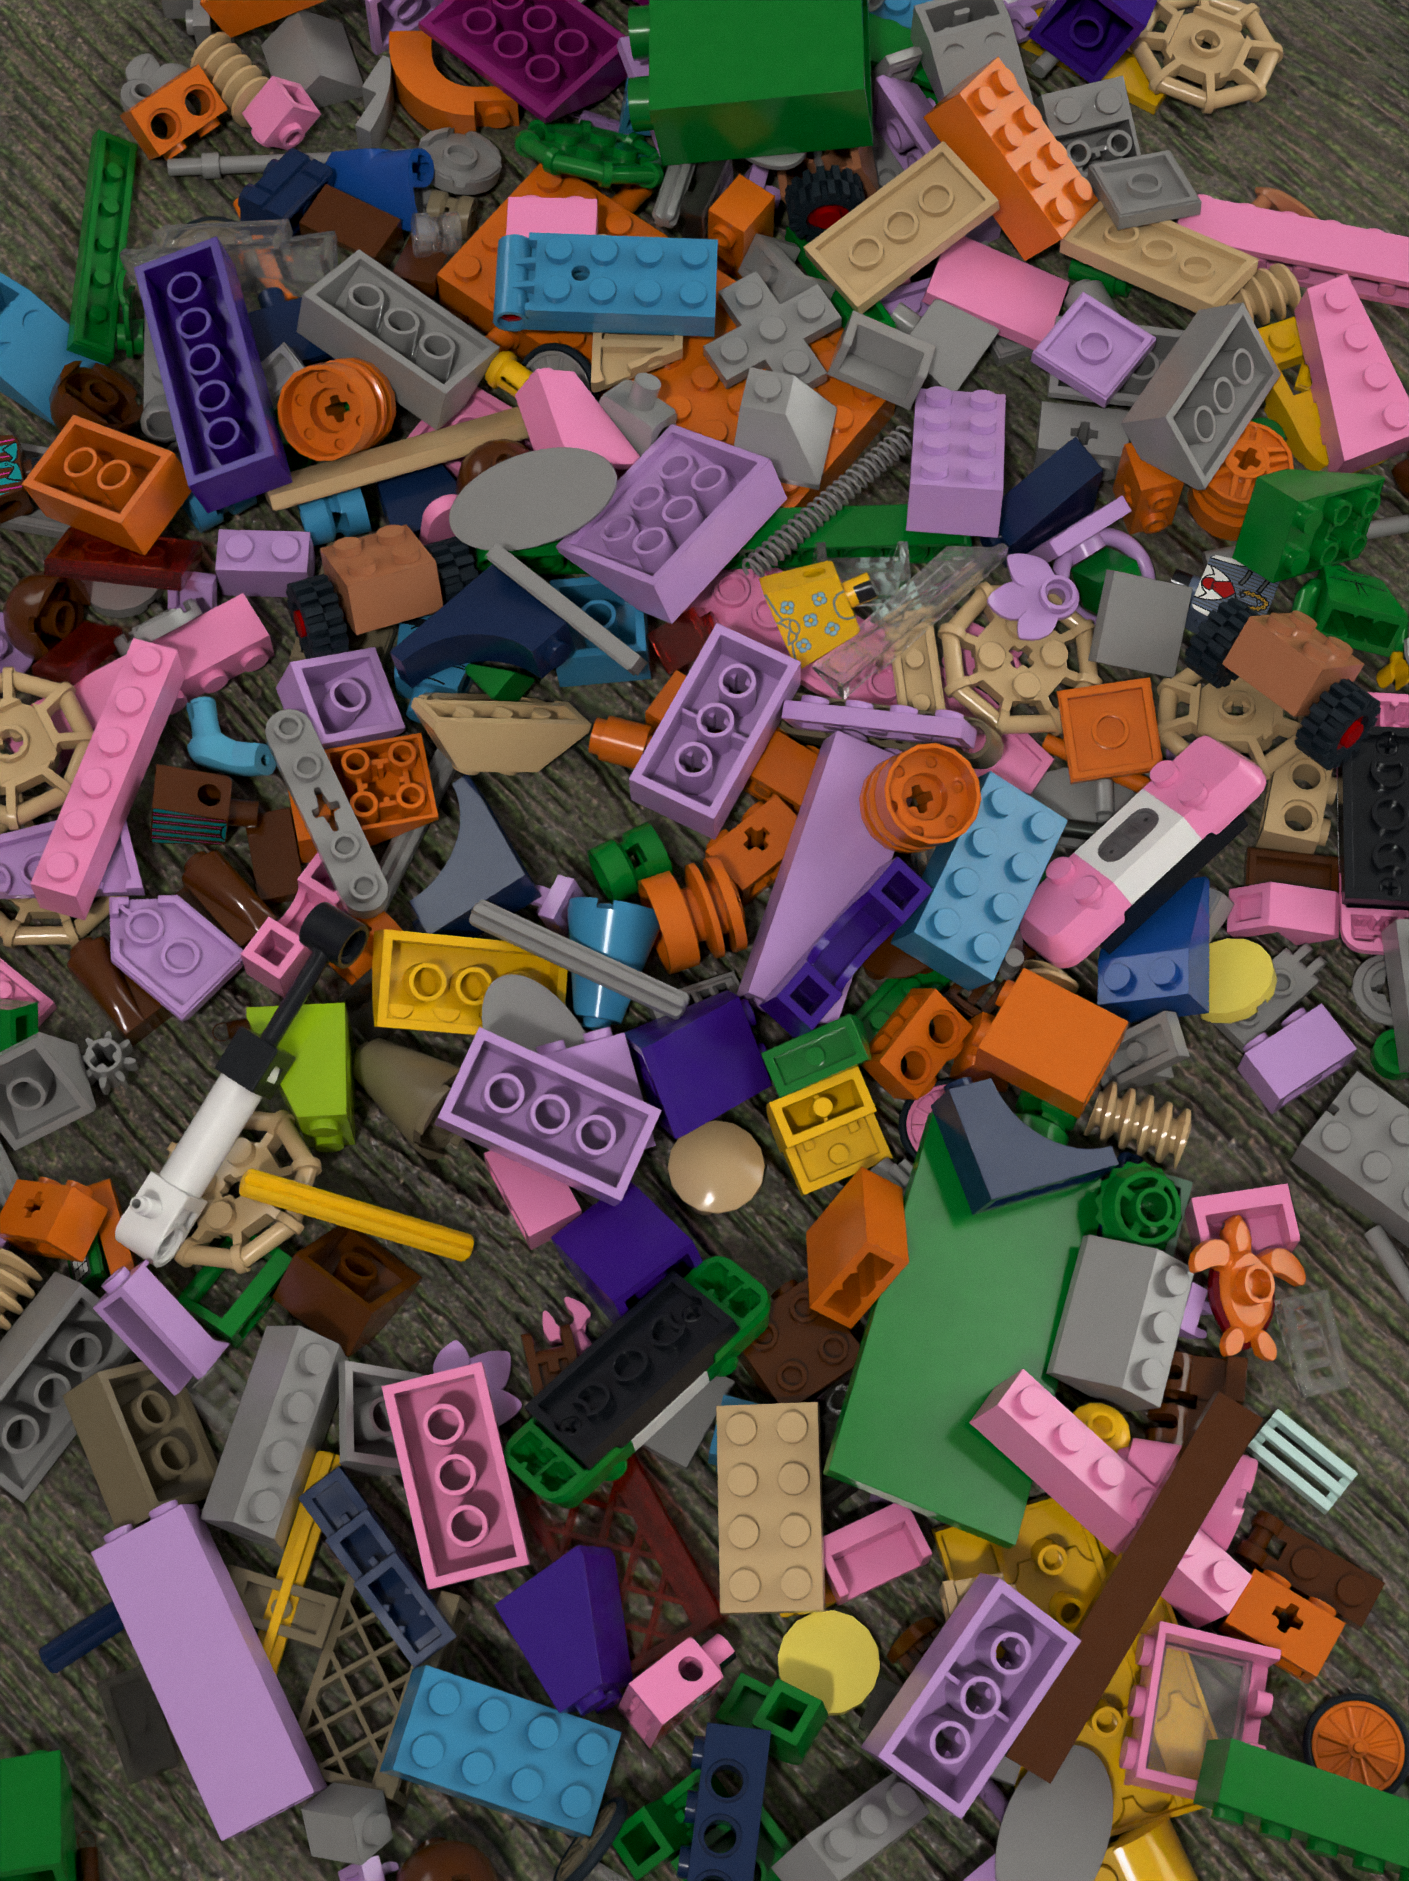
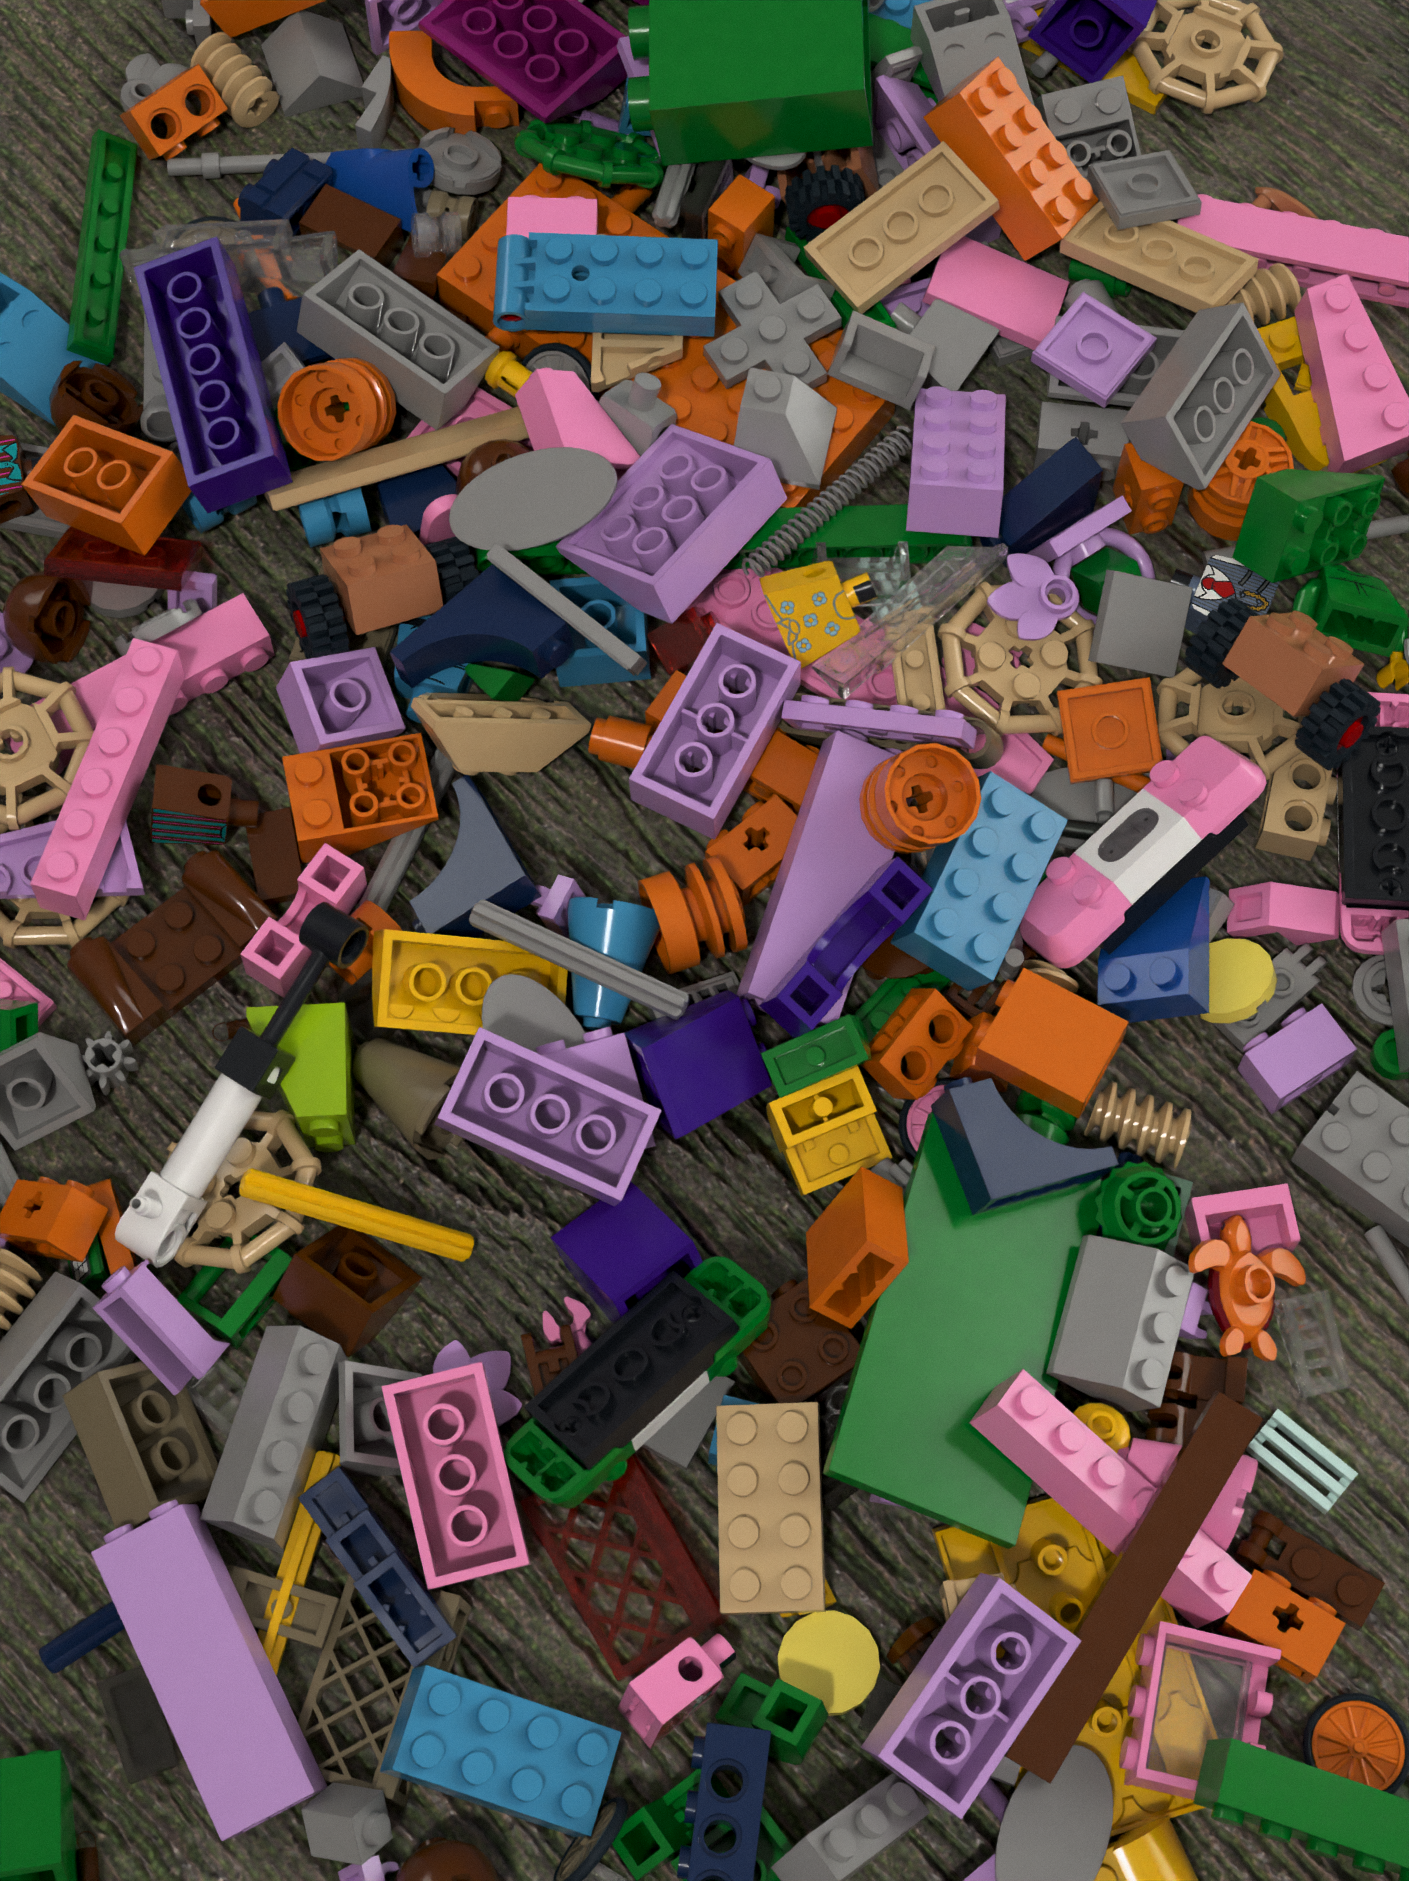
(77, 653): clear red tile -> none
(131, 332): green plate -> none
(171, 951): lavender tile -> none
(220, 753): medium azure arm -> none
(262, 561): lavender brick -> none
(281, 114): bright pink brick -> none
(345, 851): light grey piece -> none
(534, 1200): bright pink panel -> none
(573, 1630): dark purple slope -> none
(614, 868): green wheel -> none
(716, 1168): tan dish -> none
(873, 1552): bright pink panel -> none
(1147, 1053): light grey slope -> none
(1291, 869): reddish brown tile -> none

